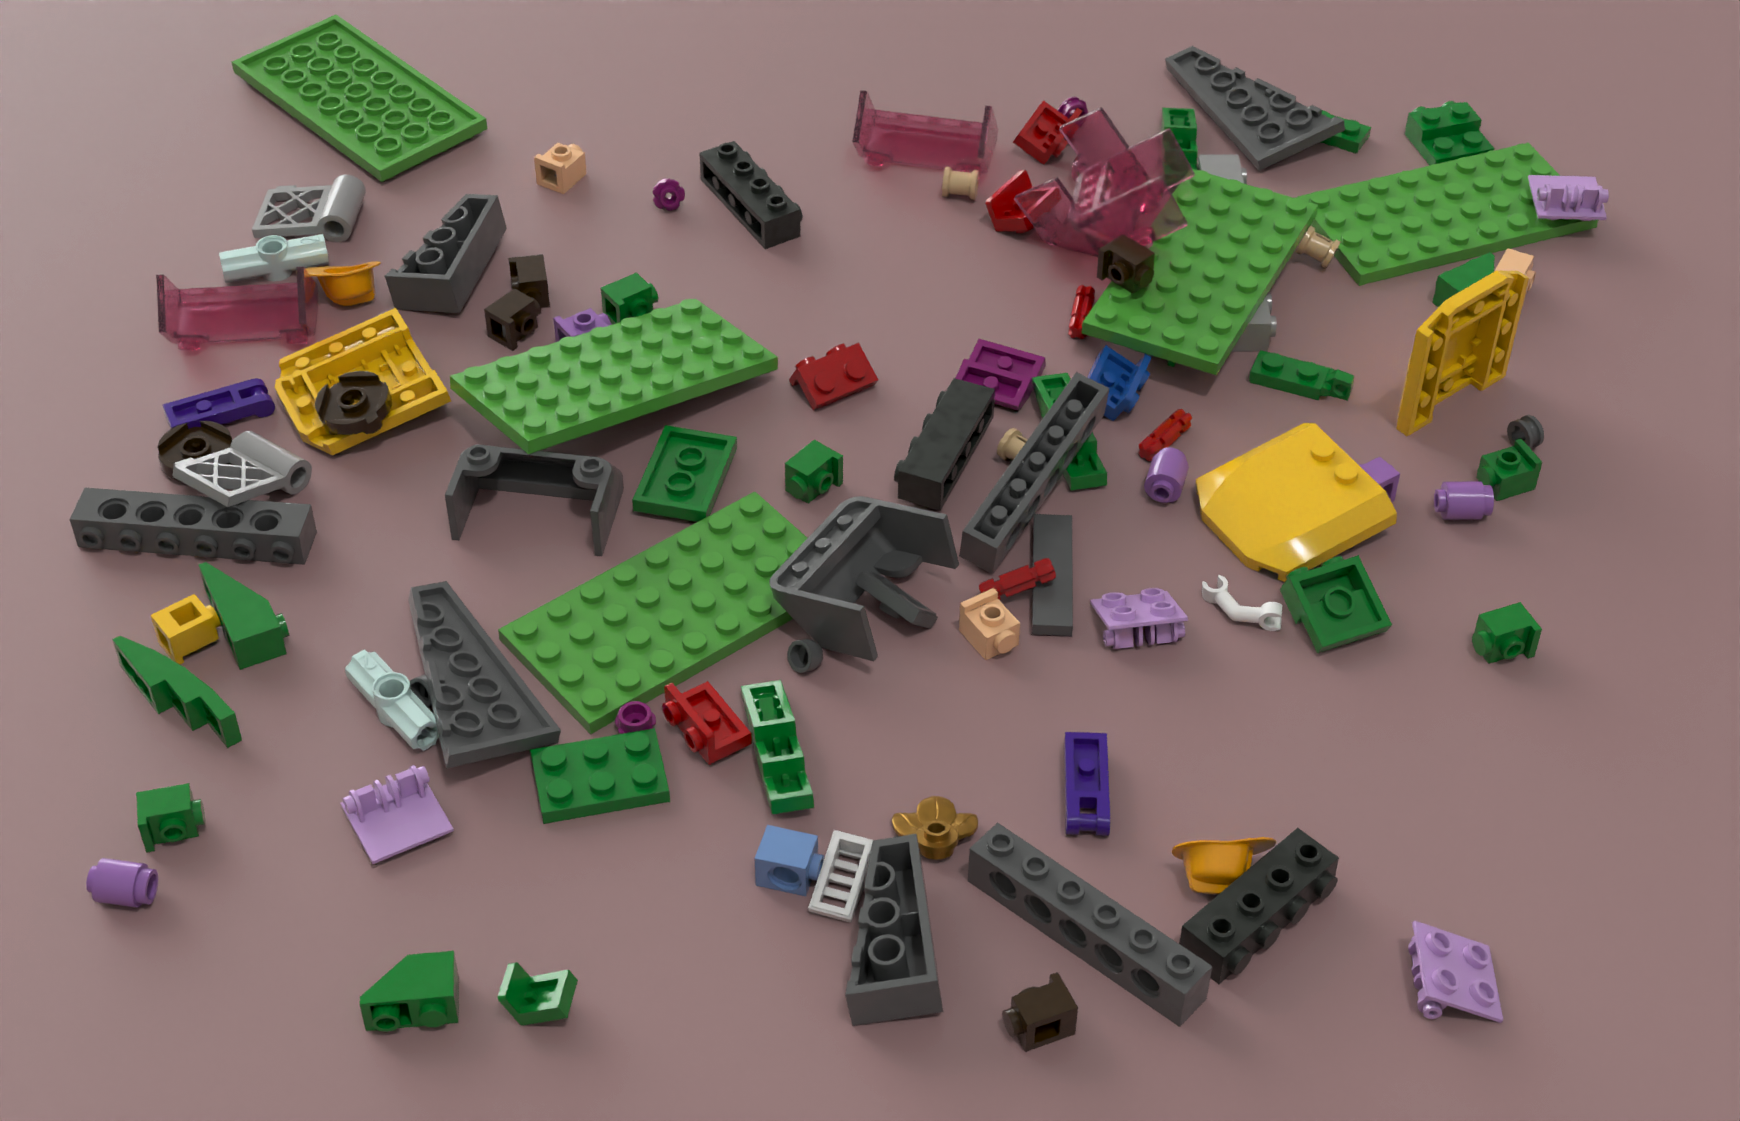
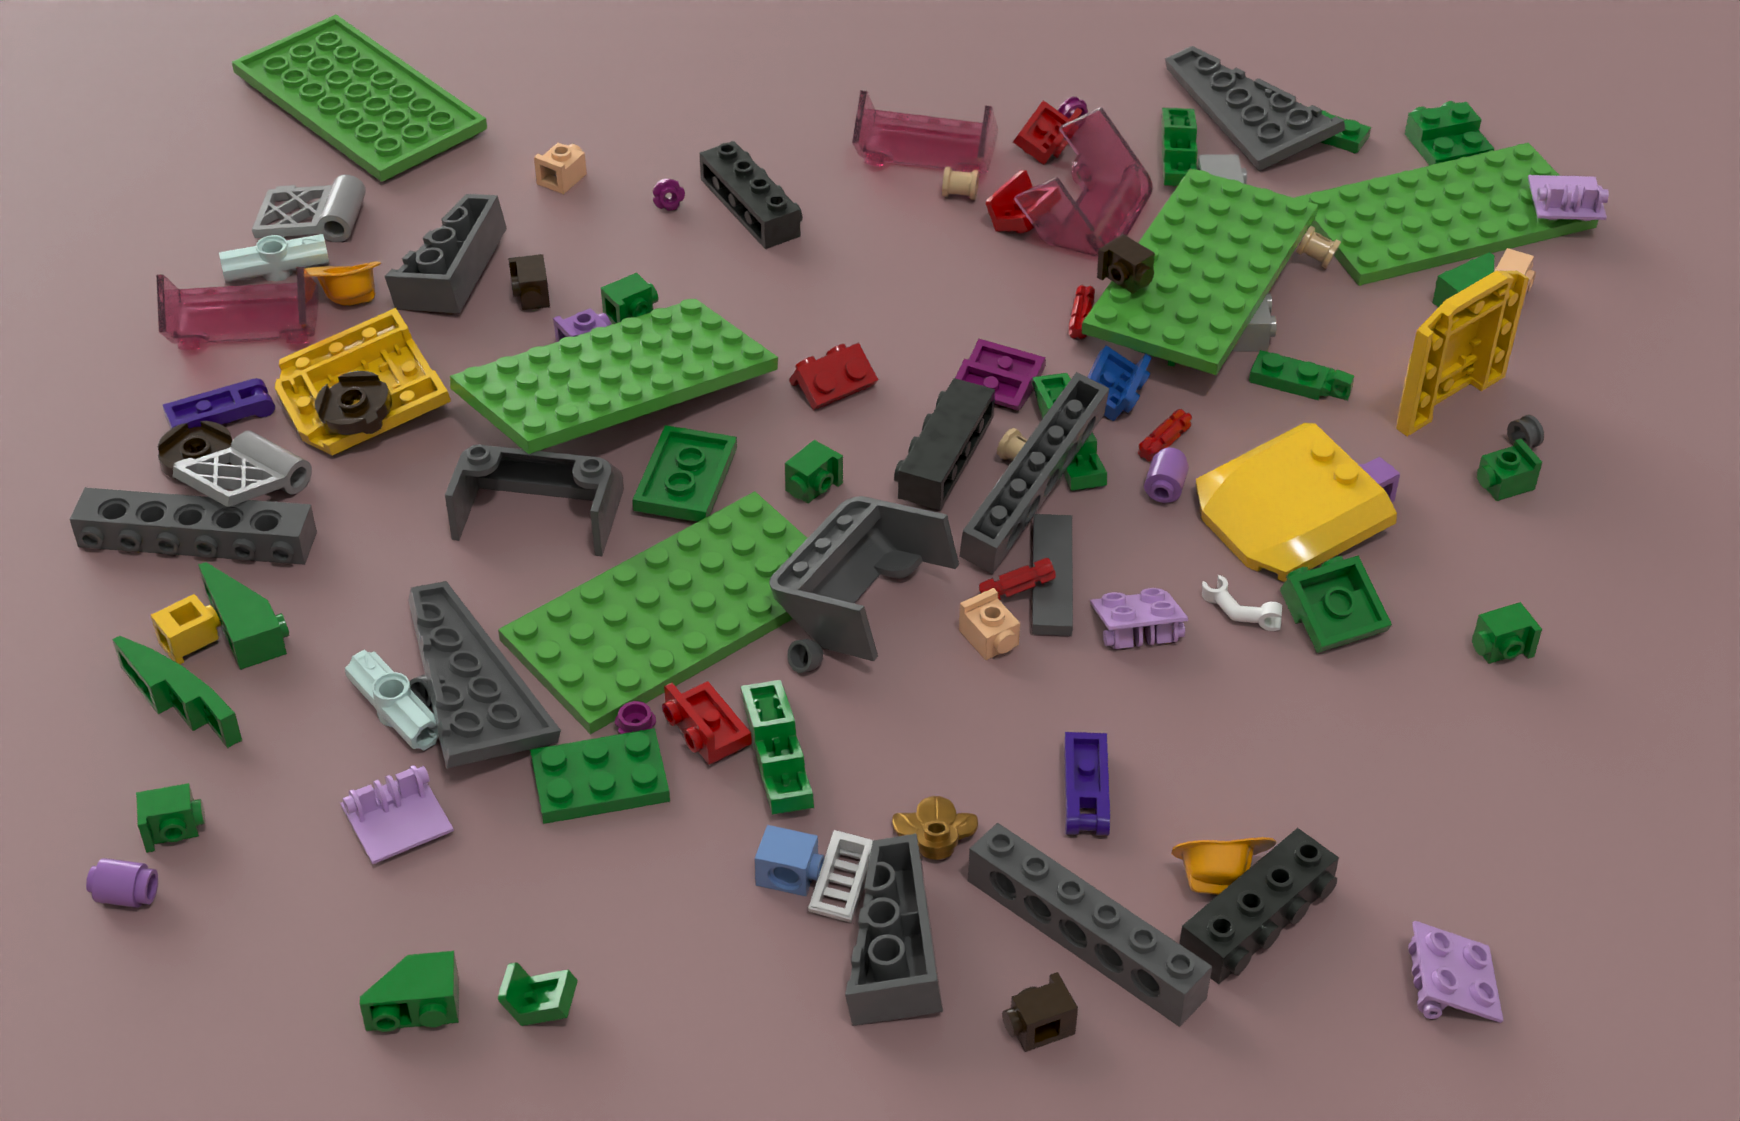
(511, 318): dark brown brick -> none
(895, 600): dark grey plate -> none
(1132, 192): clear pink windscreen -> none
(1464, 500): medium lavender brick -> none

